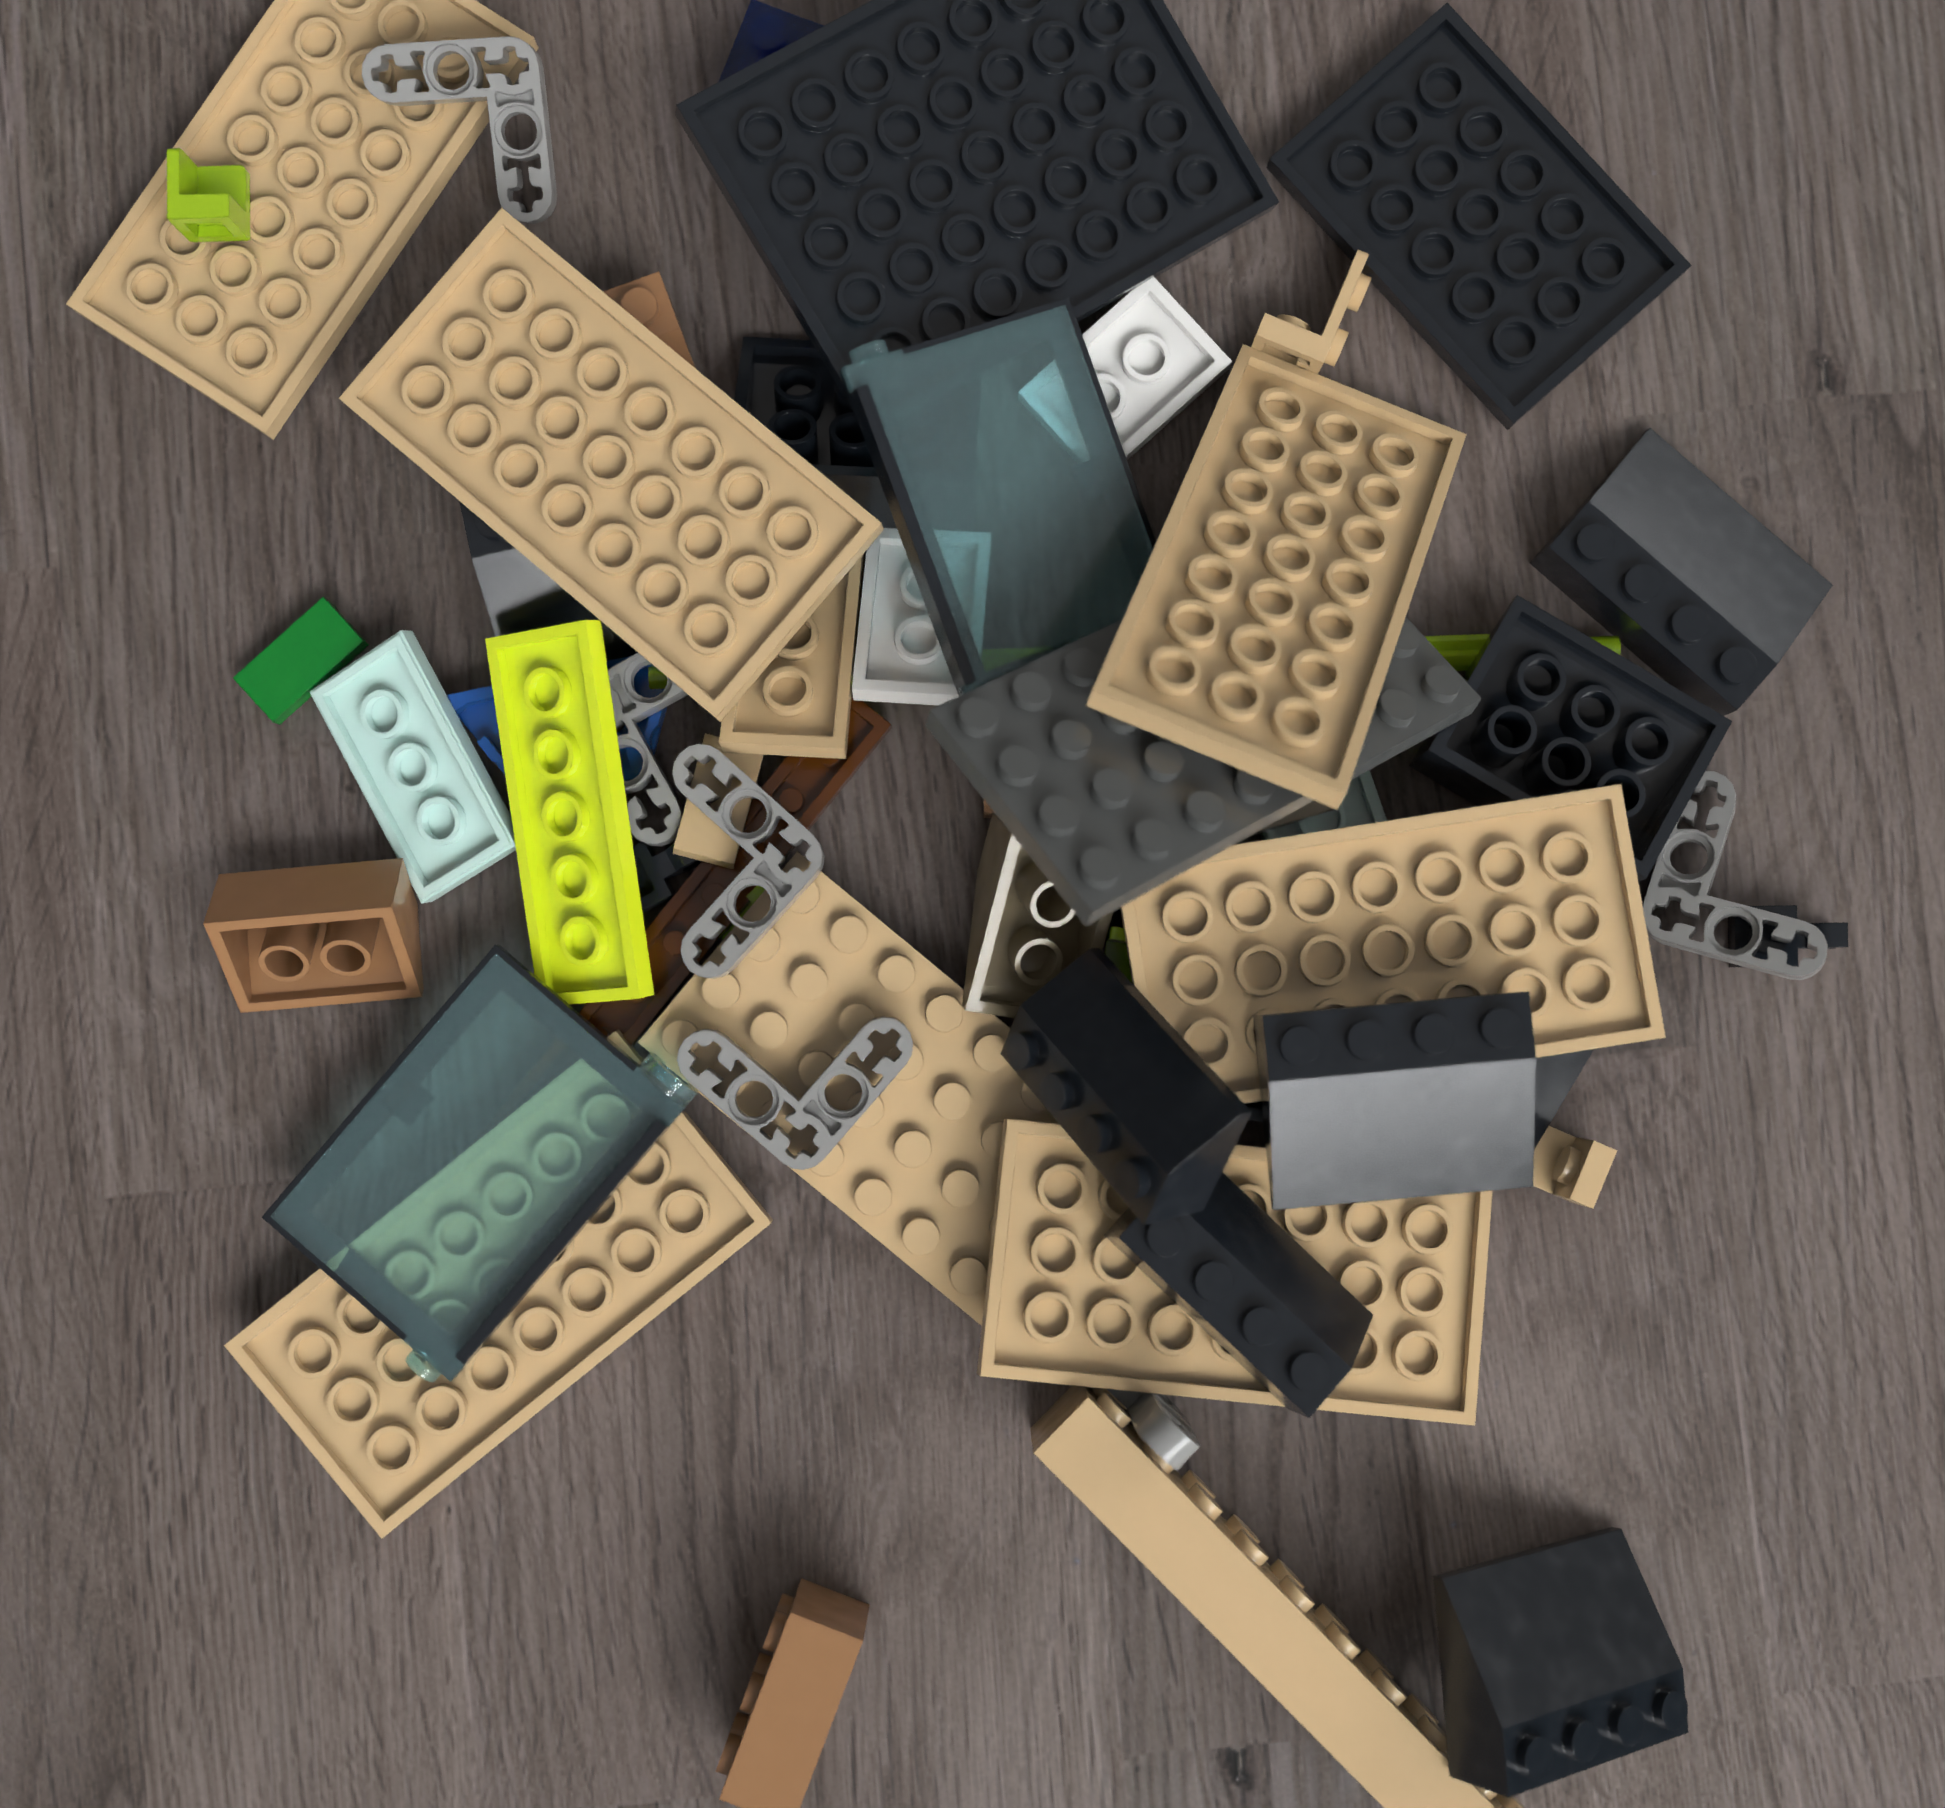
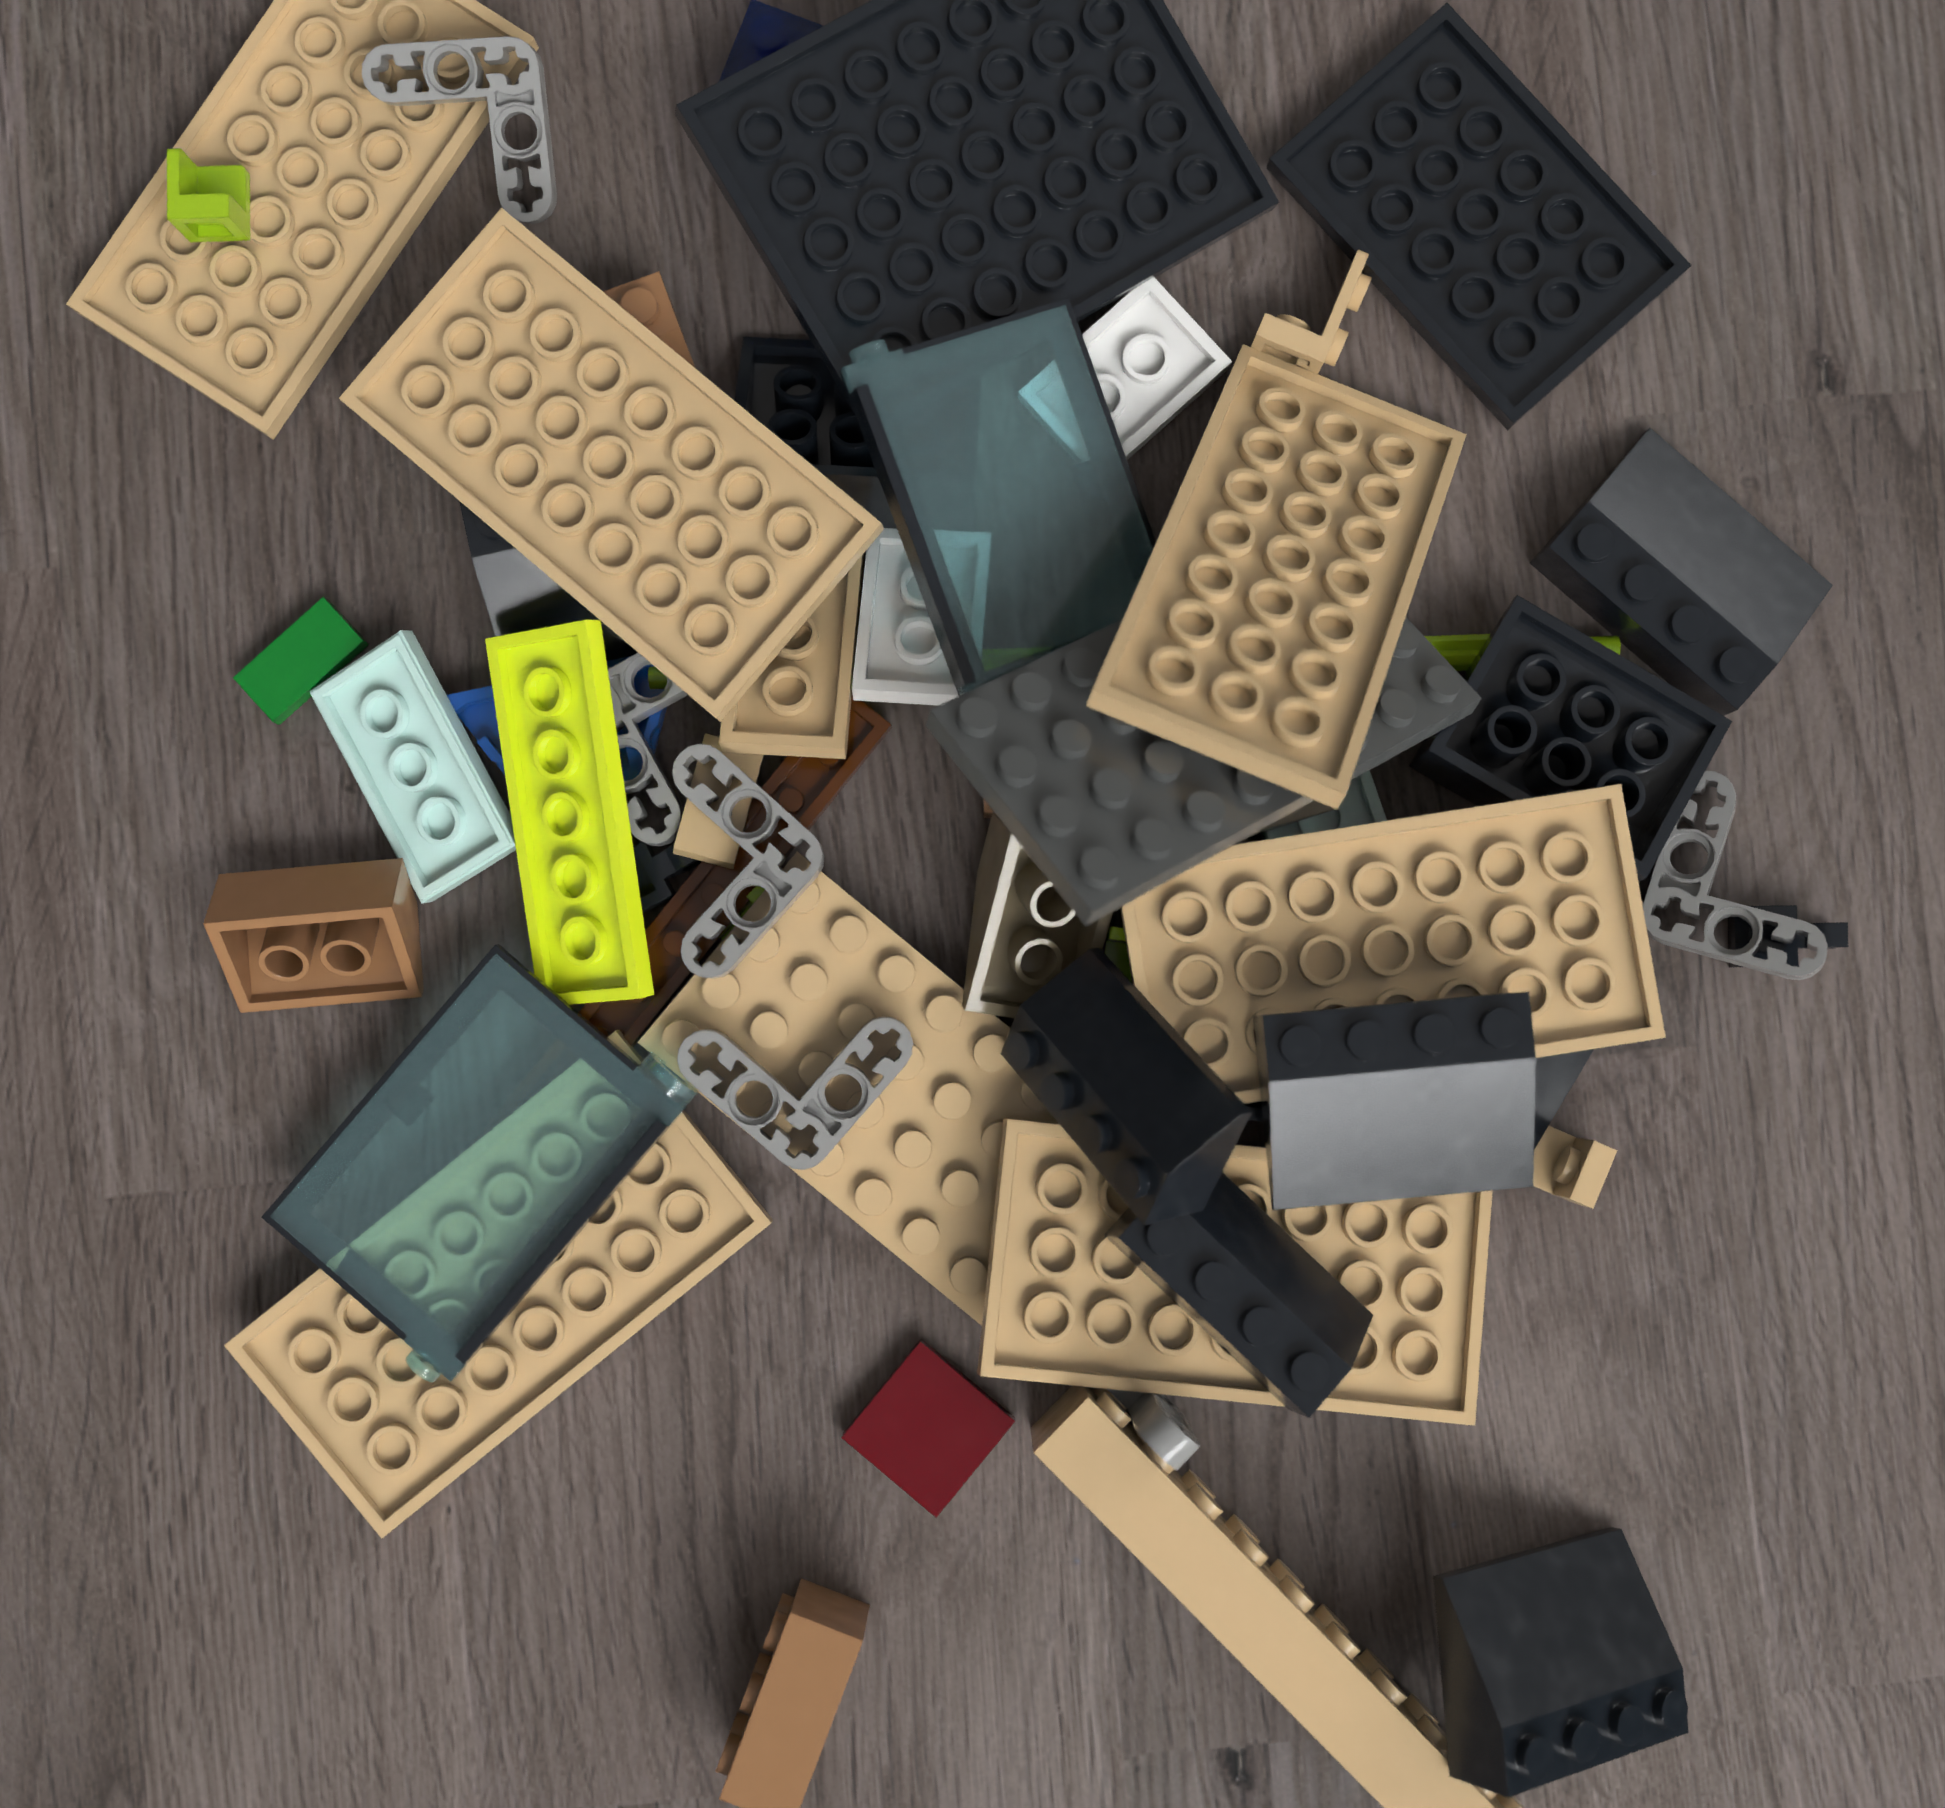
(928, 1428): none -> dark red tile

